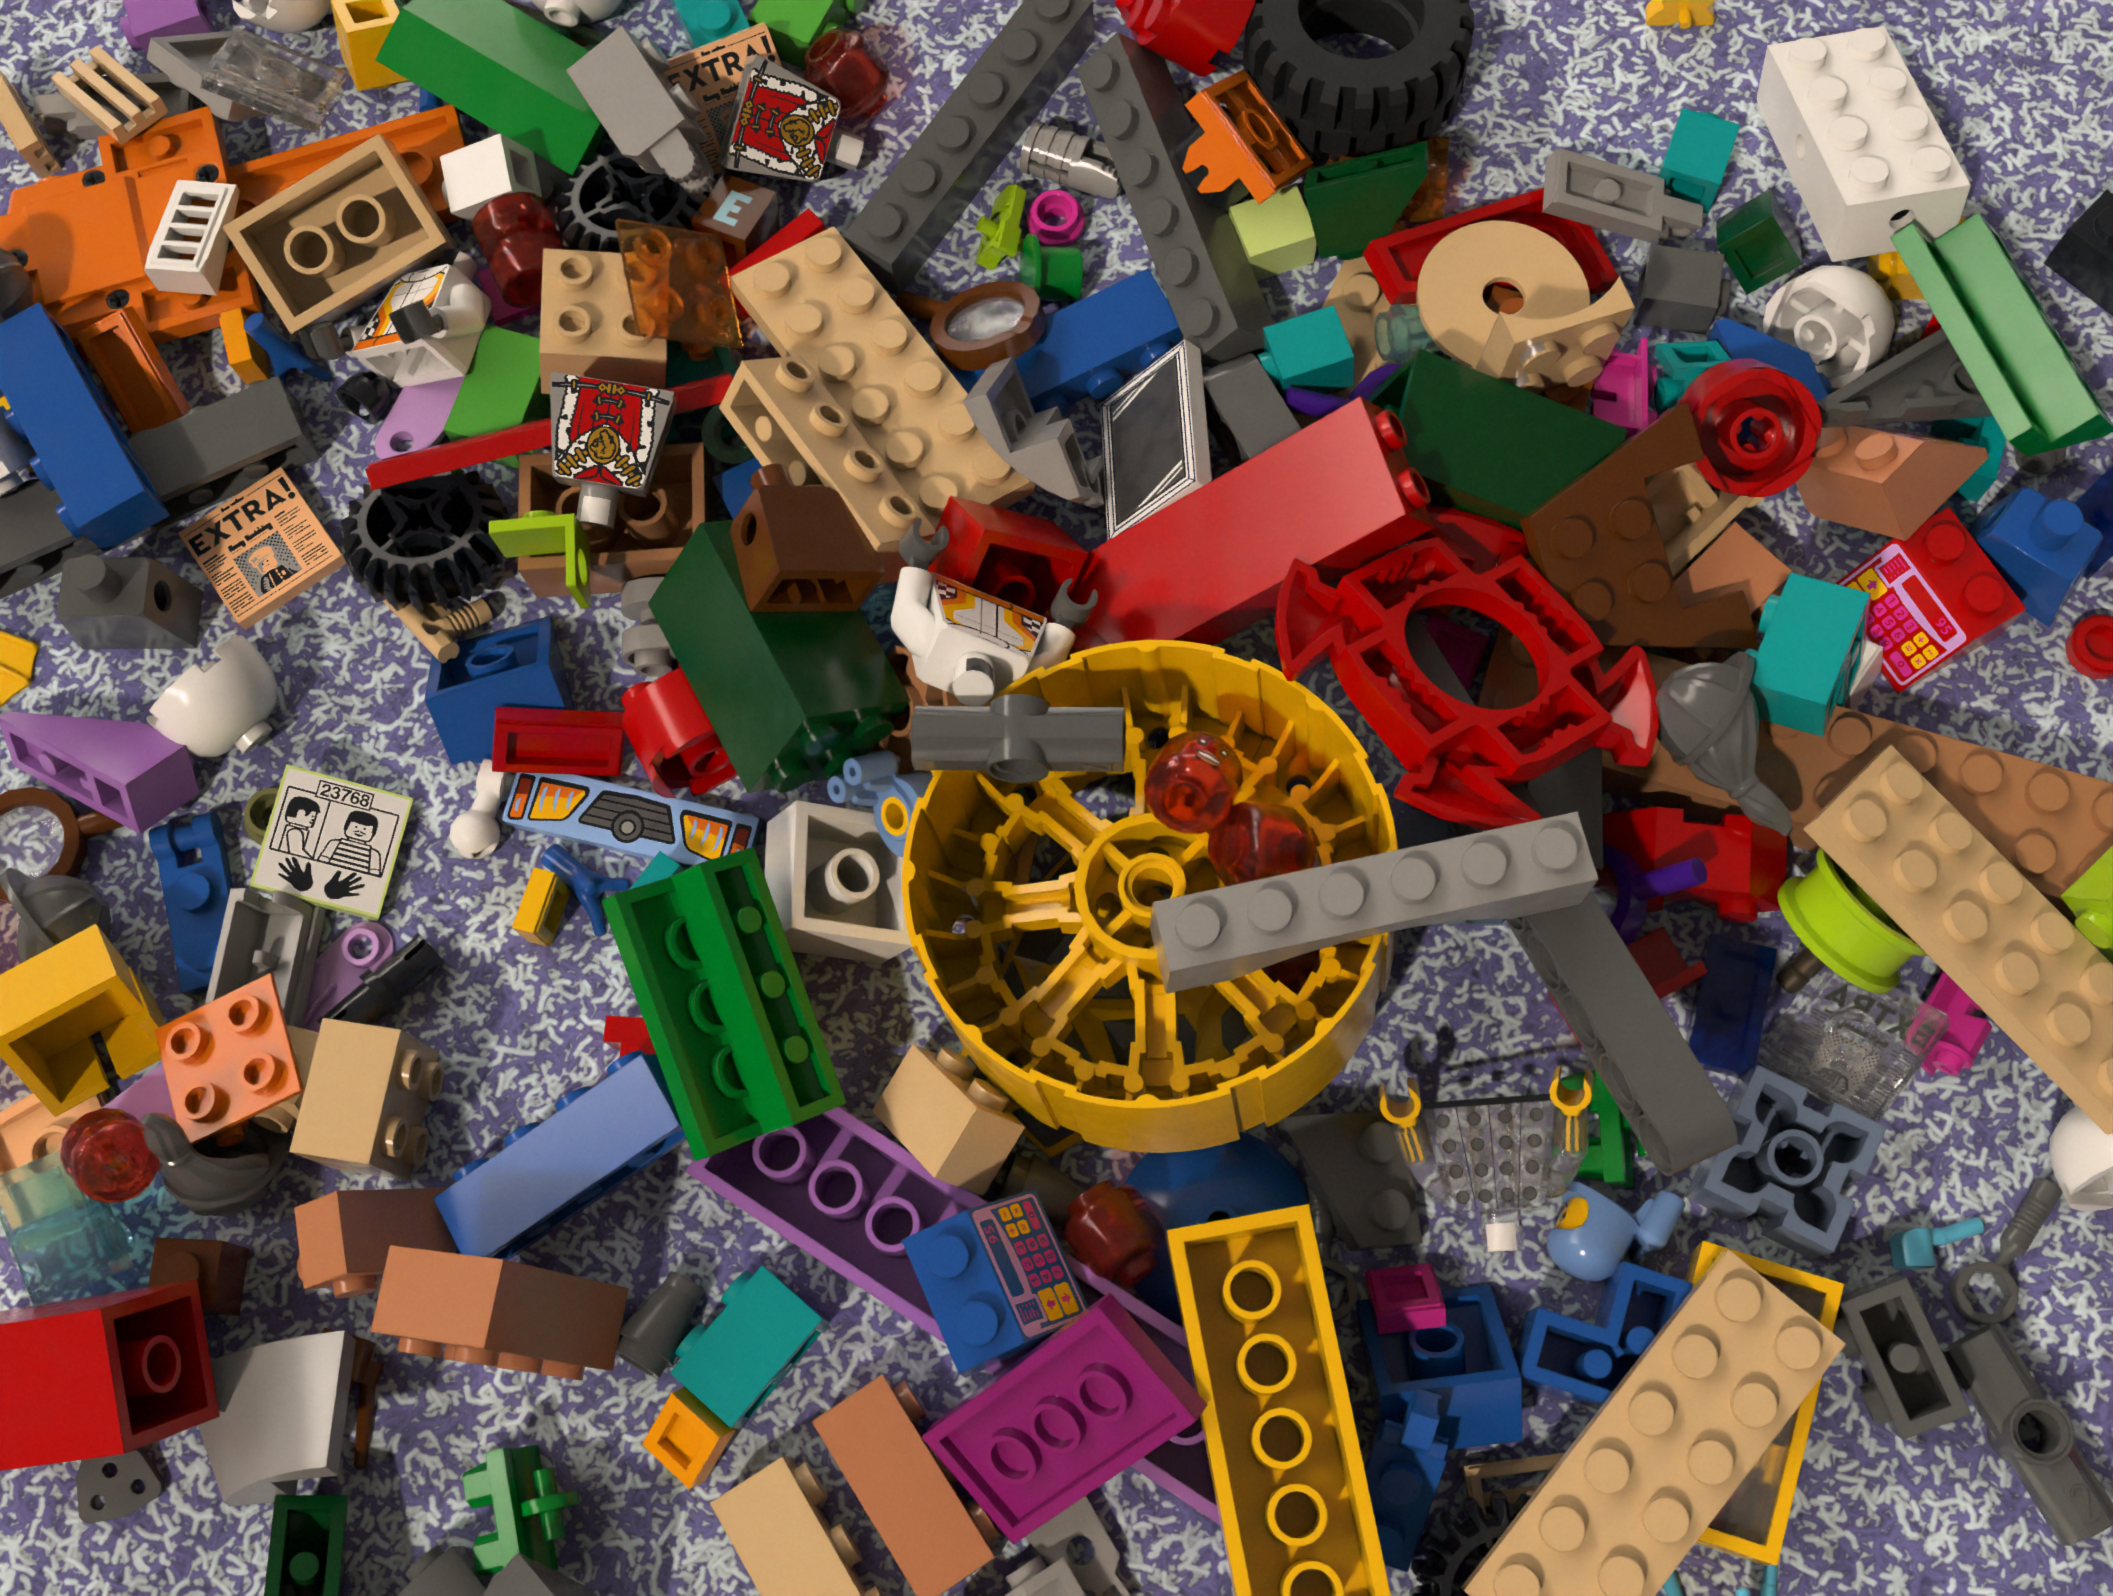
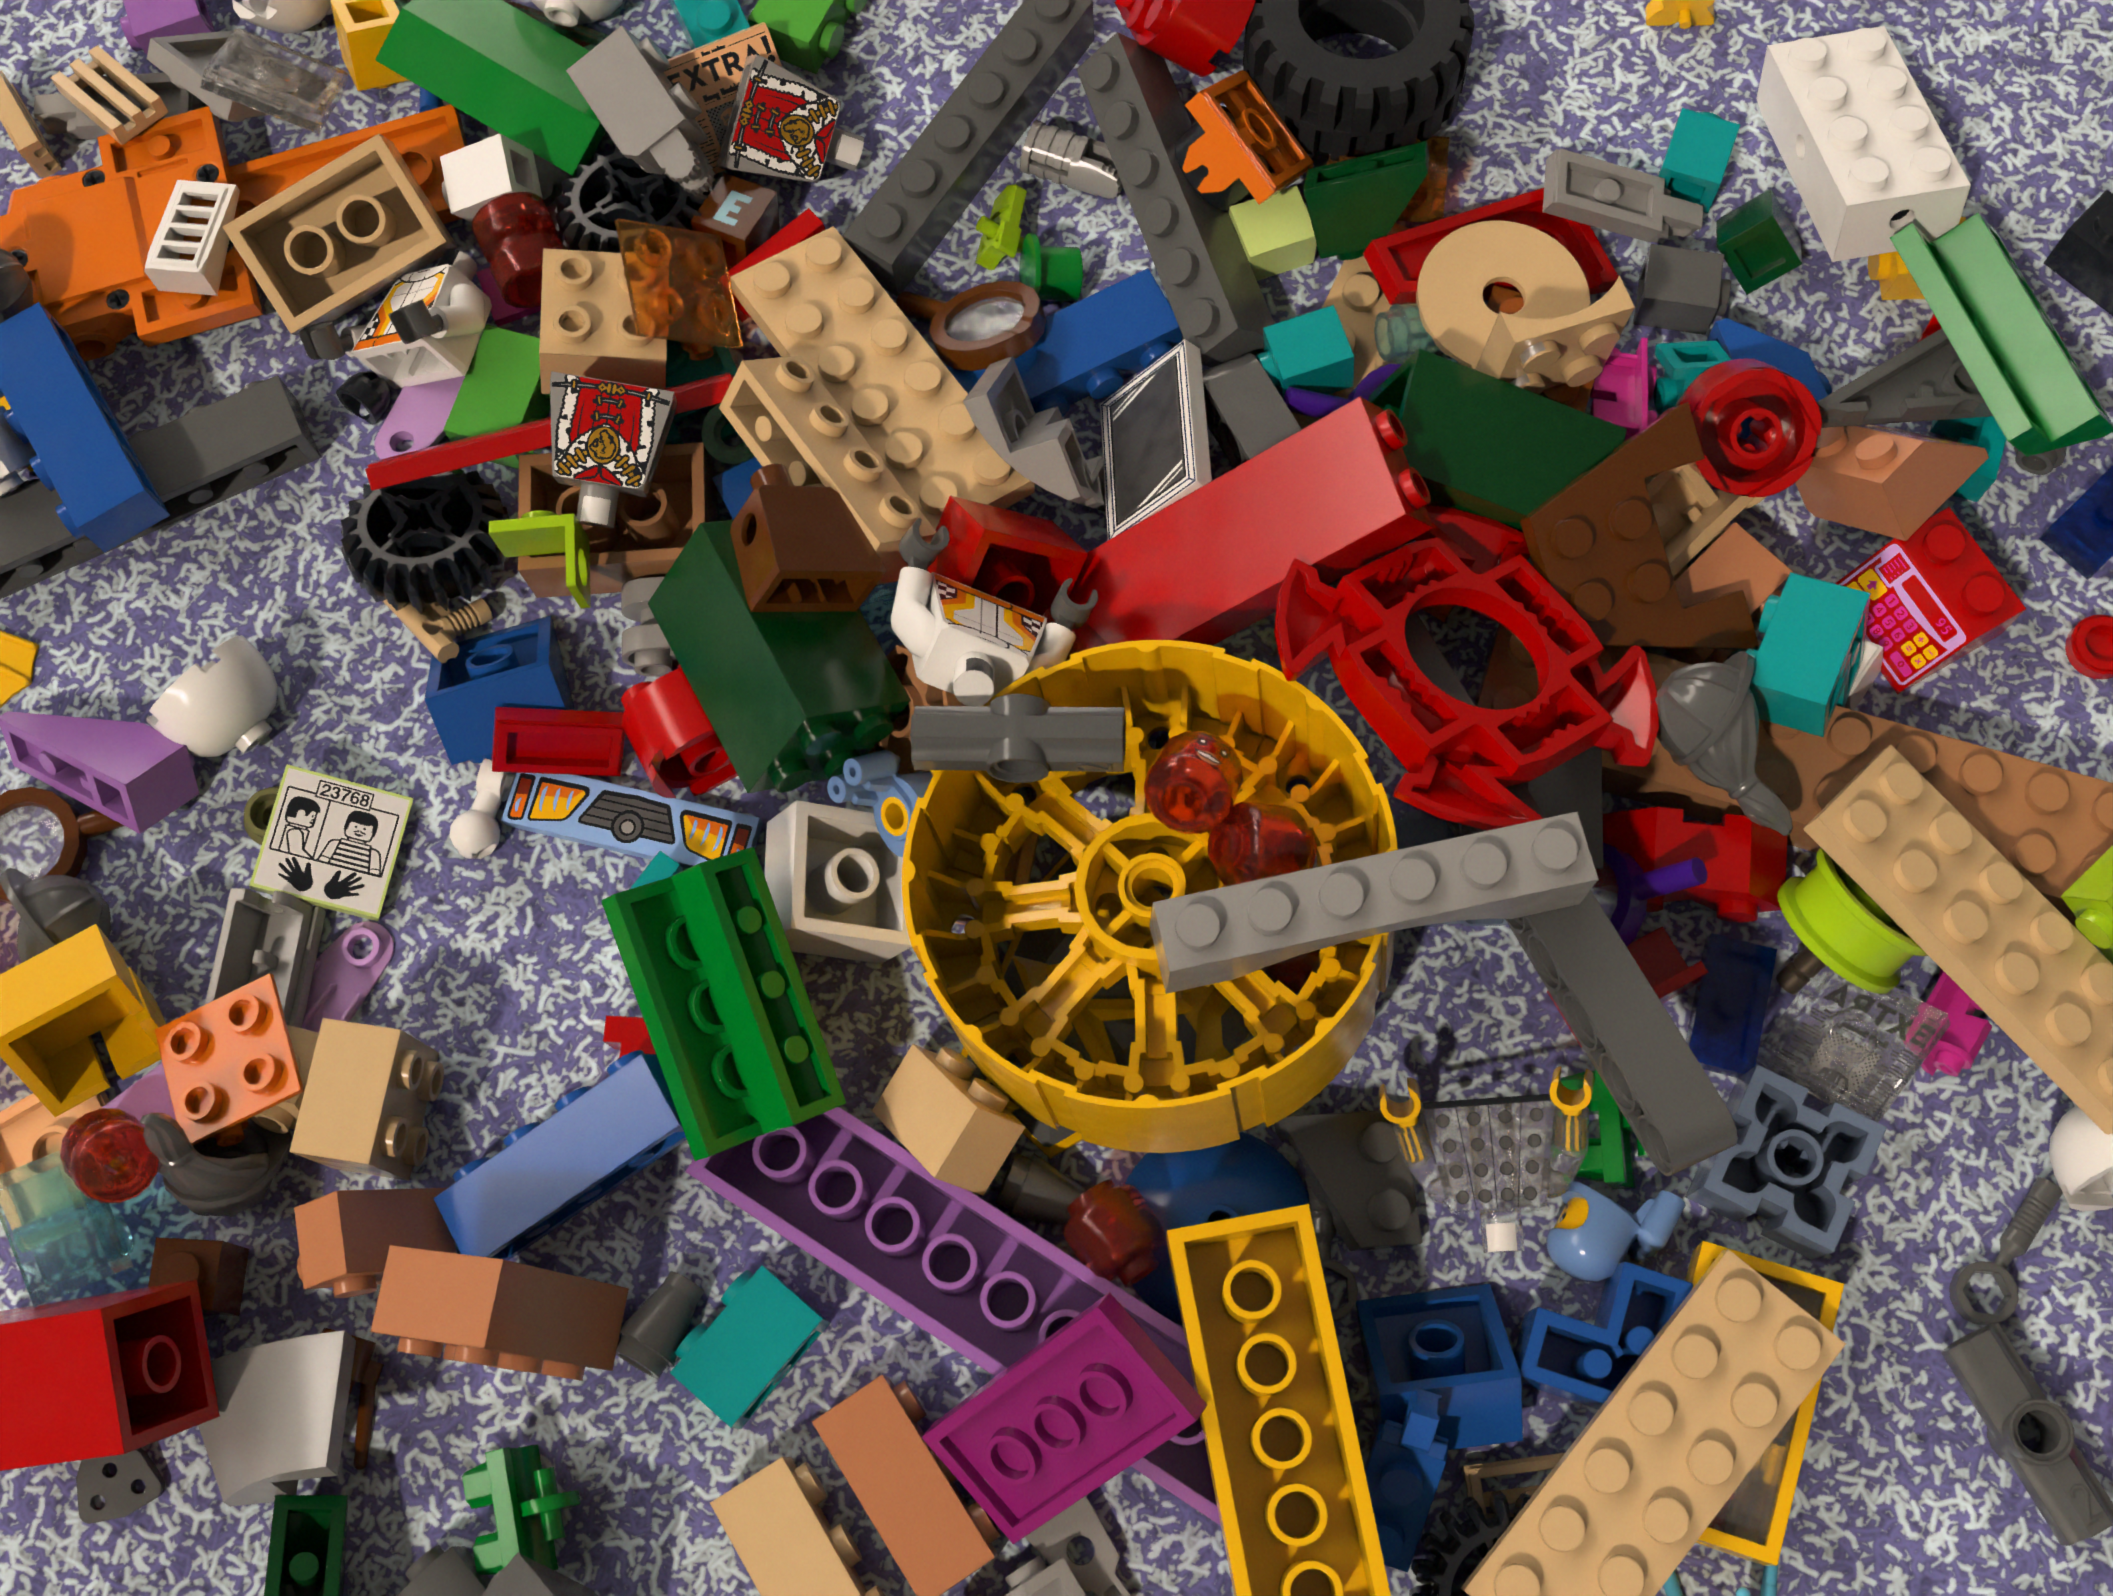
(119, 600): dark grey torso -> none
(132, 371): orange tile -> none
(193, 894): blue plate -> none
(242, 350): light orange tile -> none
(262, 548): light nougat tile -> none
(281, 351): blue bar -> none
(388, 984): black pin -> none
(541, 907): yellow tile -> none
(583, 882): blue bar -> none
(688, 1438): light orange plate -> none
(848, 70): clear red head -> none
(995, 1280): blue slope -> none
(1056, 204): dark pink plate -> none
(1405, 1298): dark pink tile -> none
(1460, 647): dark pink tile -> none
(1832, 314): white cylinder -> none
(1901, 1358): dark grey brick -> none
(1915, 1247): medium azure hand -> none
(2037, 548): blue torso -> none

